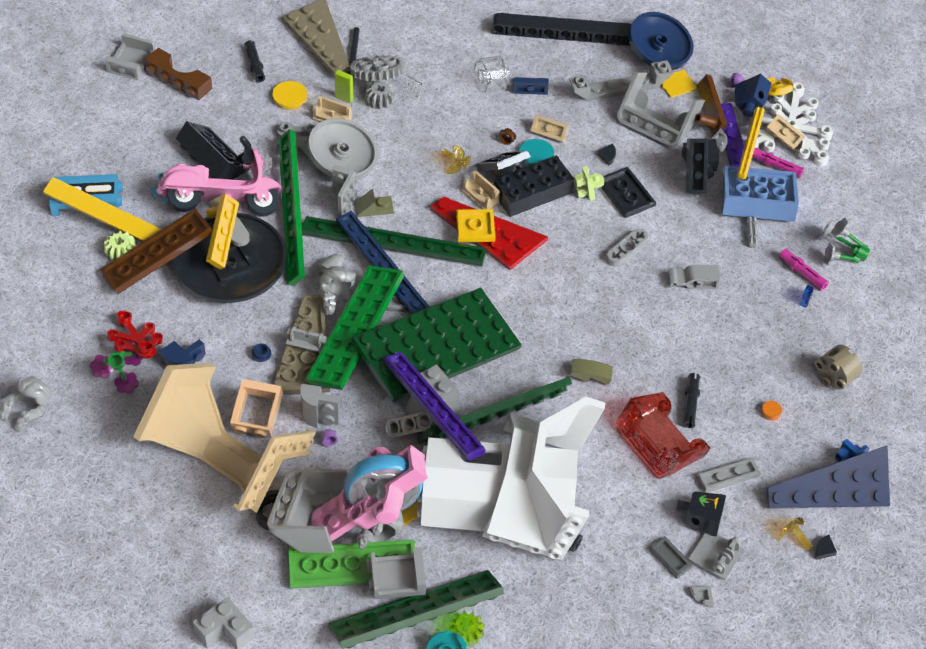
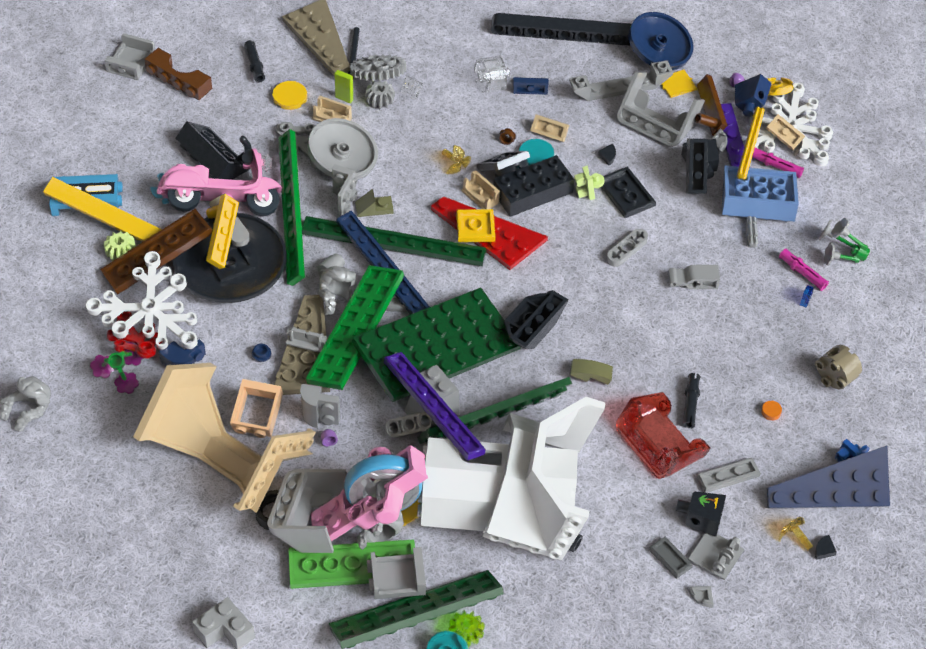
(116, 306): none -> white plant
(534, 318): none -> black wedge

